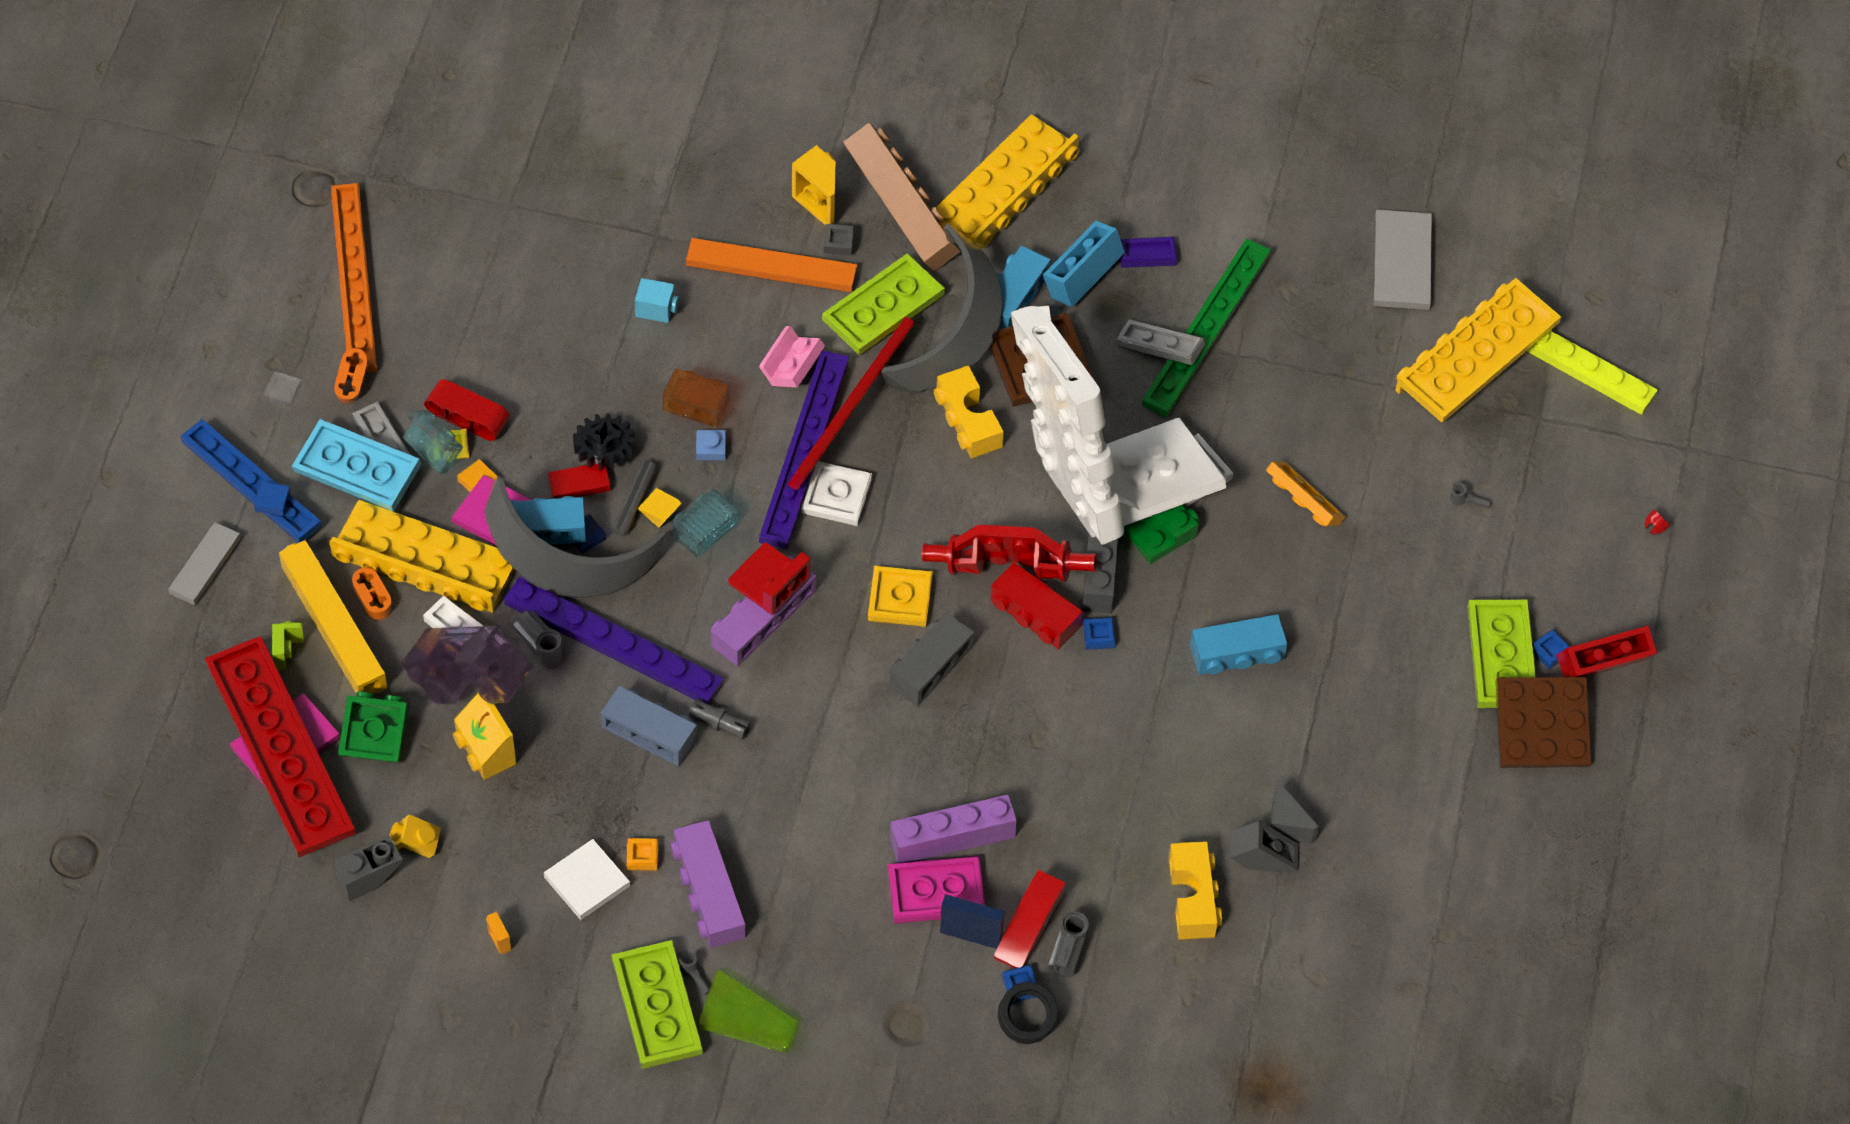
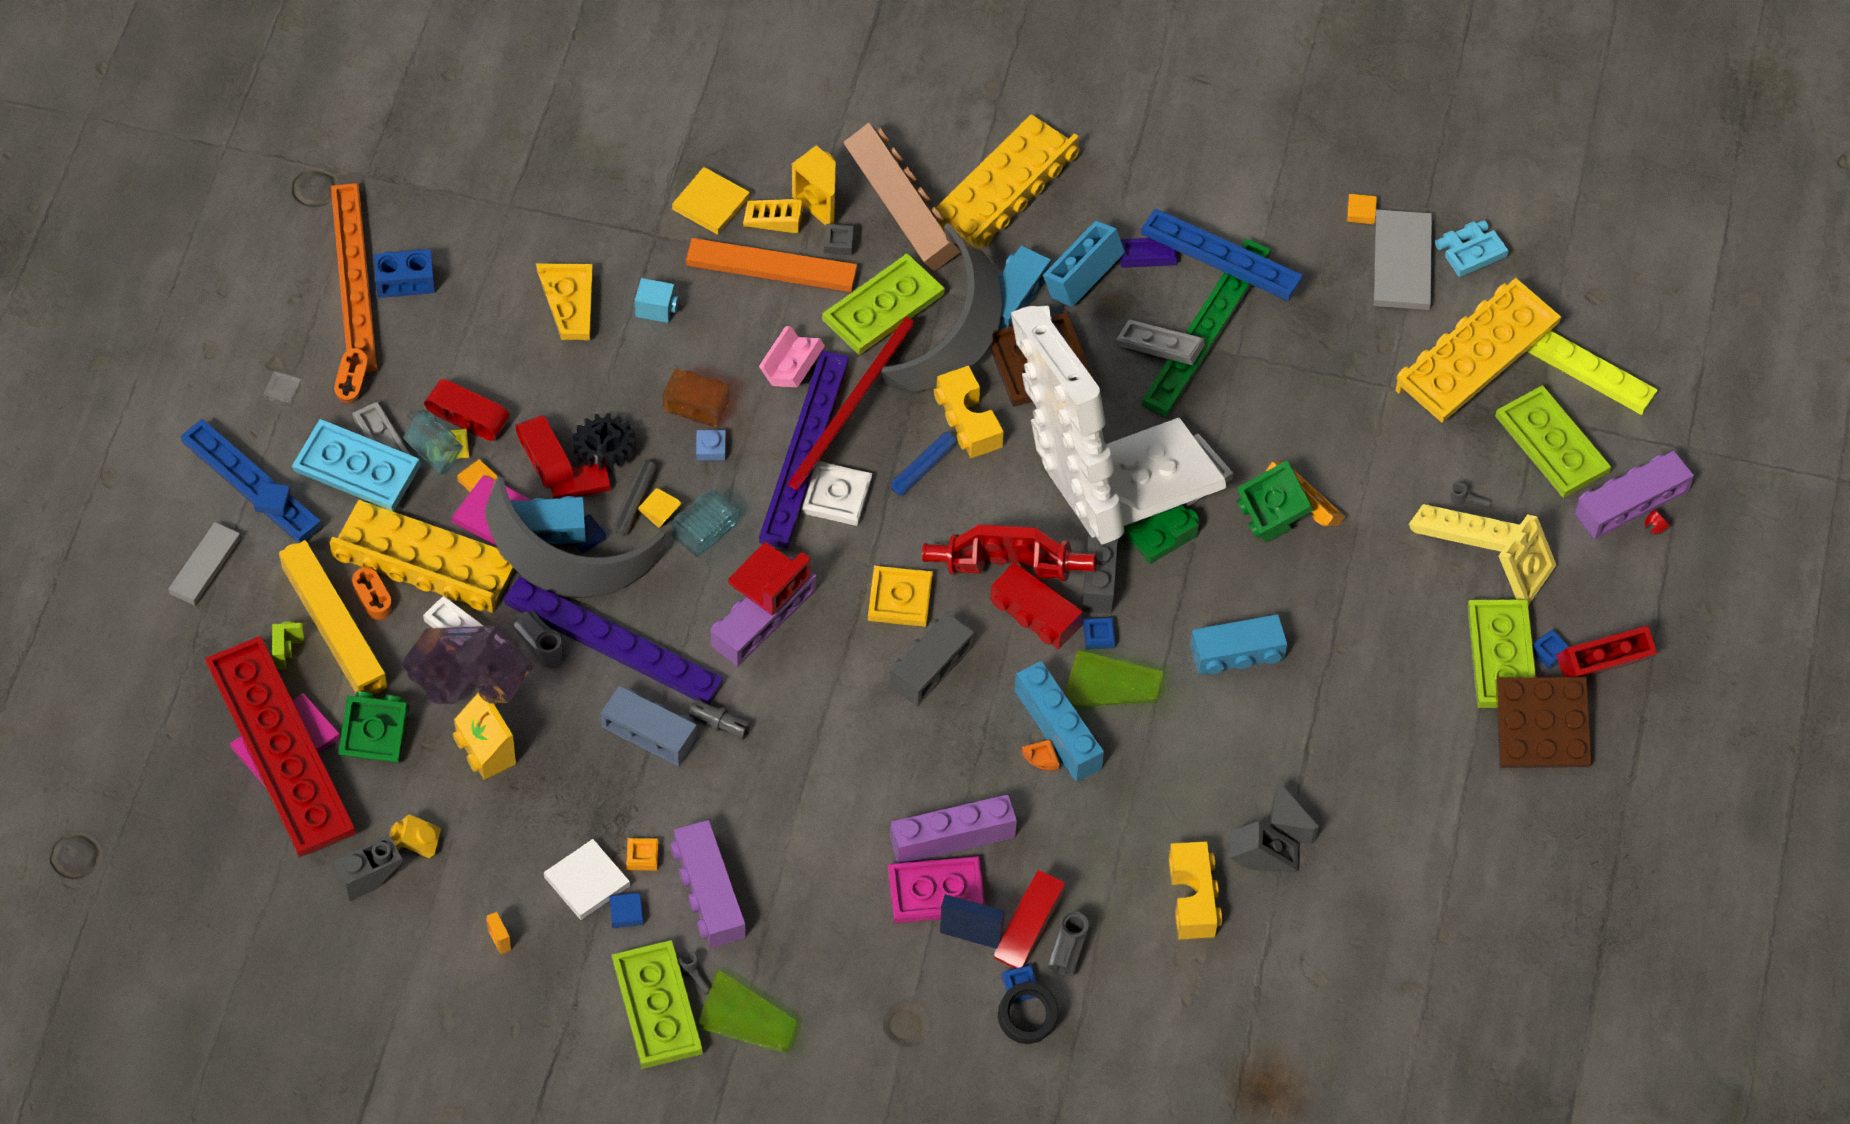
(404, 278): none -> blue brick
(544, 451): none -> red beam
(569, 297): none -> yellow wing
(626, 910): none -> blue tile
(710, 200): none -> yellow tile
(783, 223): none -> yellow slope
(923, 463): none -> blue axle
(1041, 755): none -> orange tile
(1059, 721): none -> dark azure brick
(1108, 681): none -> clear neon green wing
(1222, 254): none -> blue plate
(1273, 501): none -> green plate
(1361, 209): none -> light orange tile
(1473, 254): none -> medium azure plate
(1522, 547): none -> light yellow bracket
(1553, 441): none -> lime plate
(1633, 494): none -> medium lavender brick

